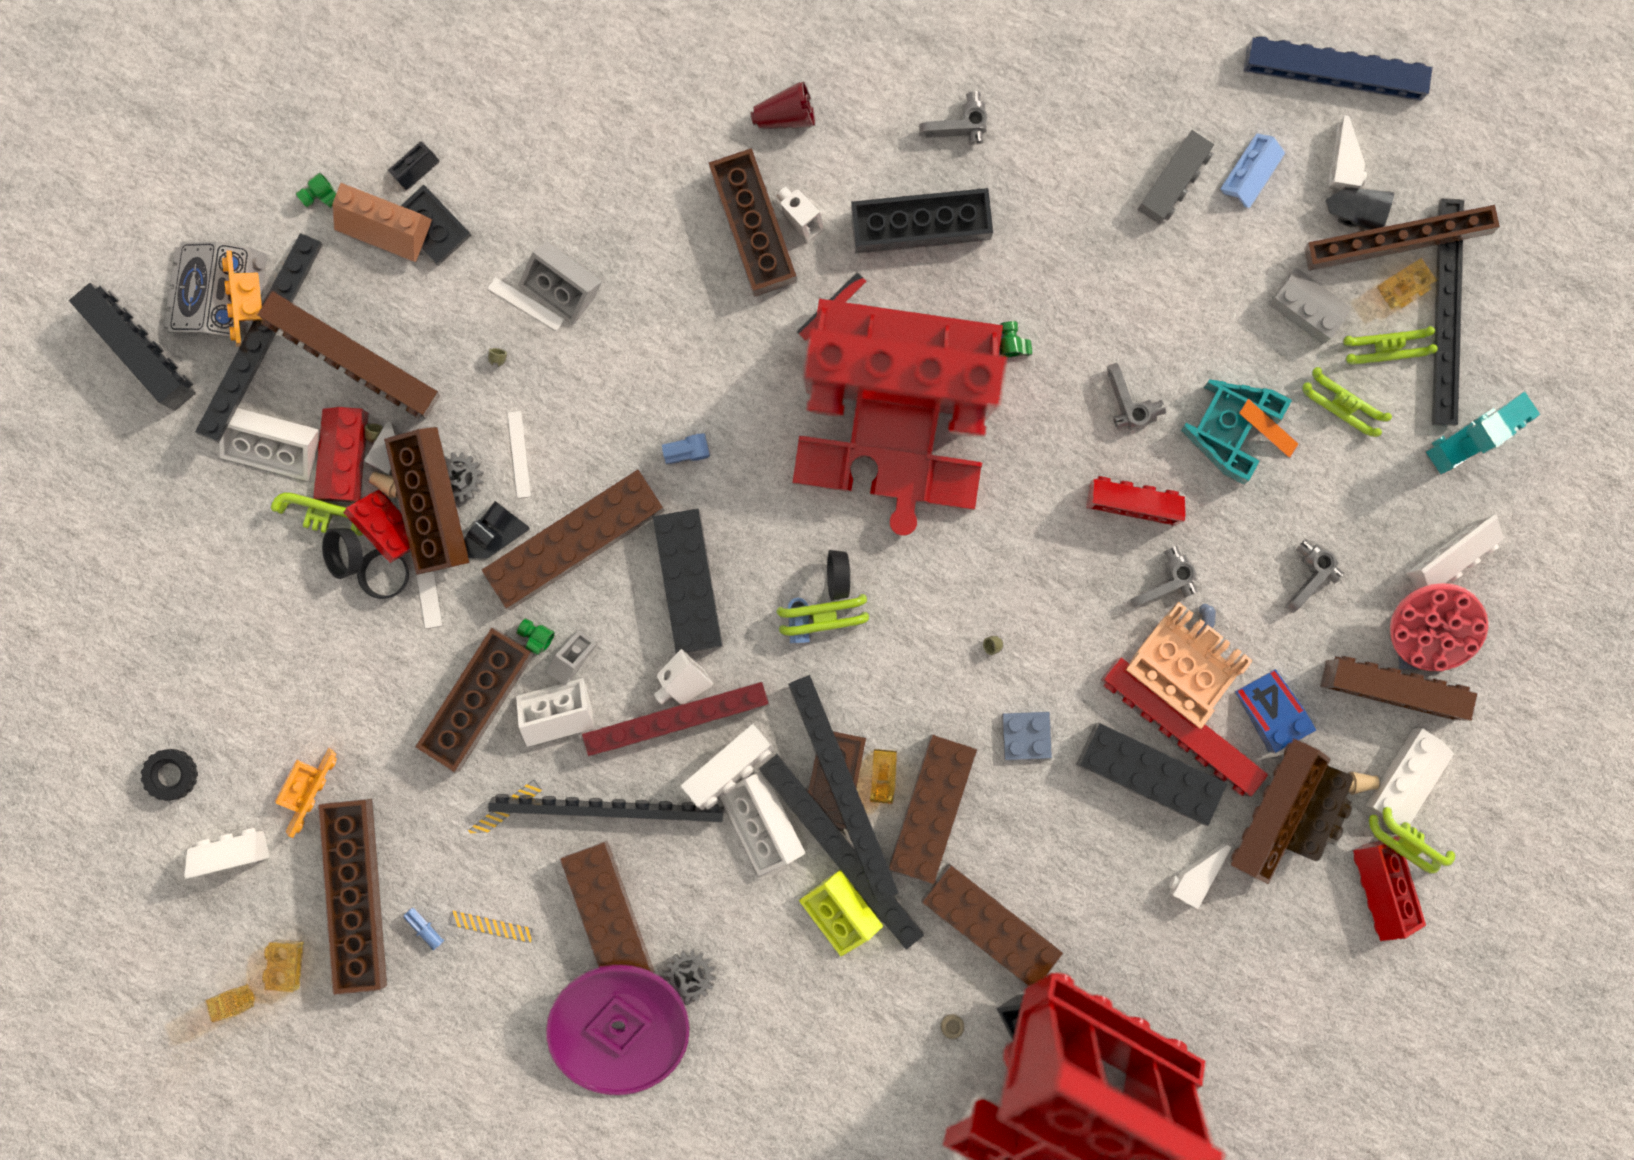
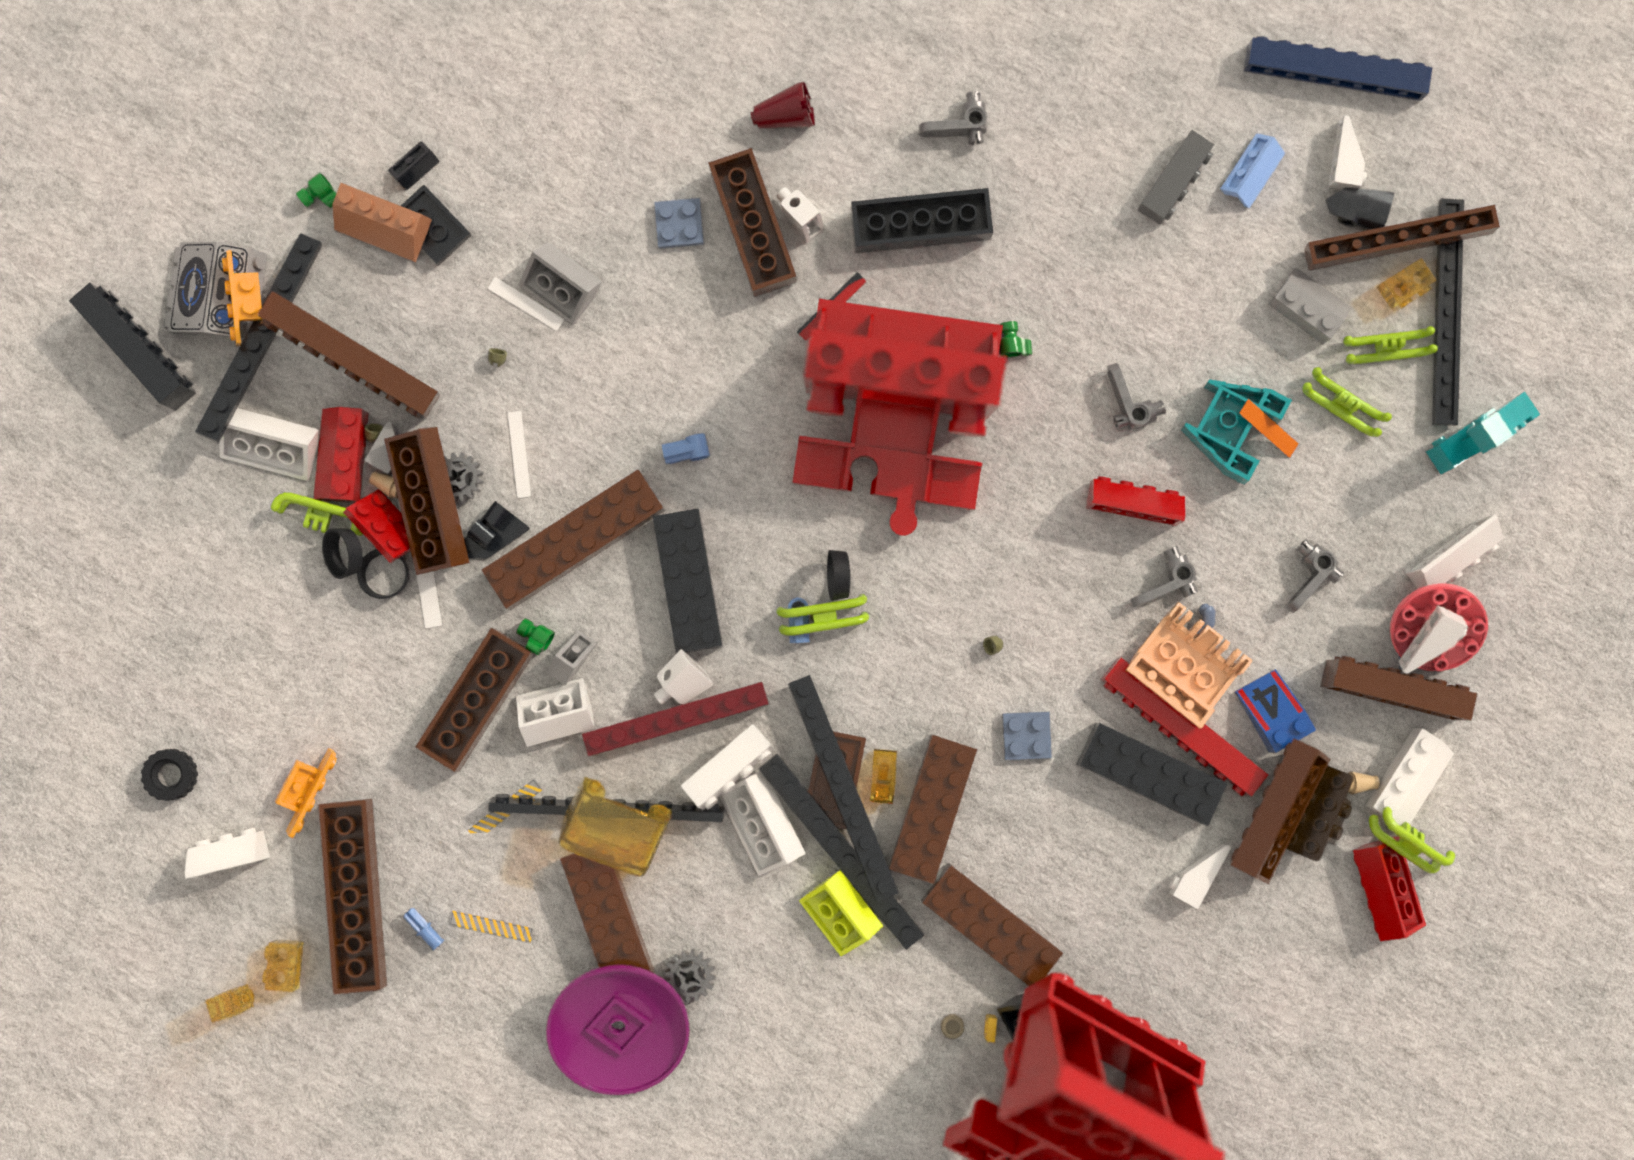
(611, 830): none -> clear yellow windscreen
(679, 223): none -> sand blue plate
(990, 1028): none -> yellow tile
(1436, 636): none -> white slope

